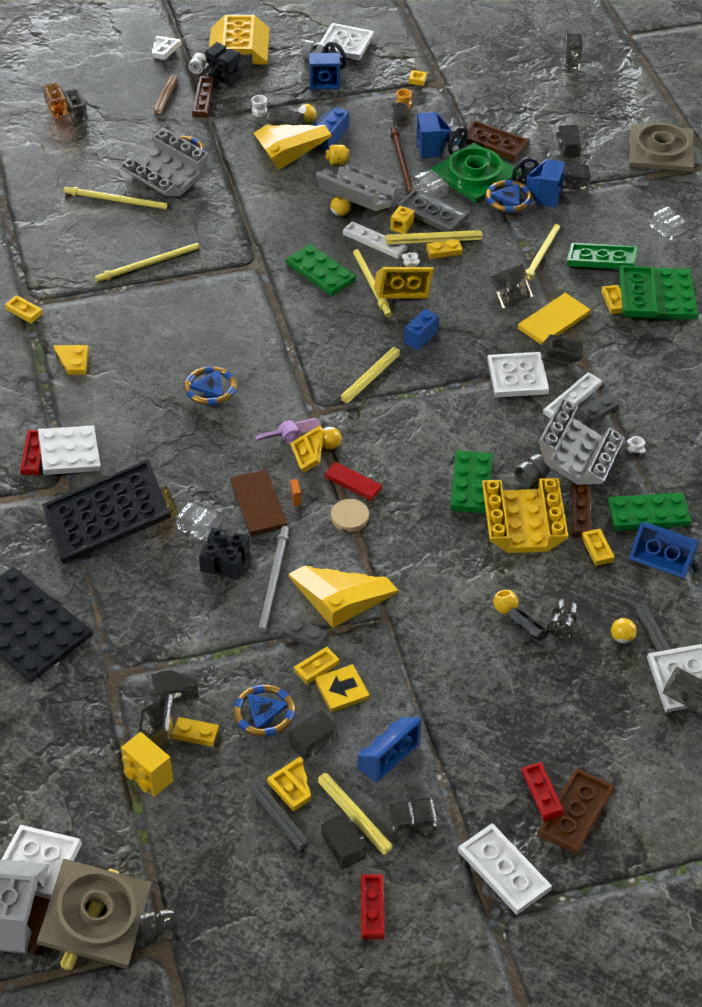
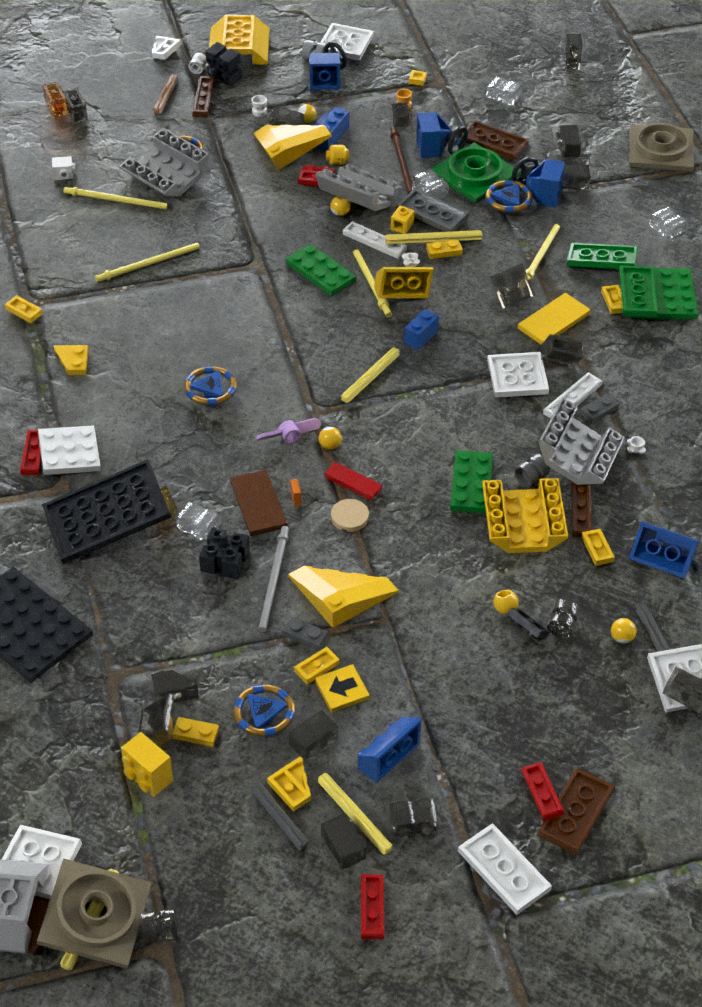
(63, 168): none -> white brick
(308, 175): none -> red plate
(309, 448): yellow wing -> none
(504, 90): none -> clear brick
(656, 509): green plate -> none

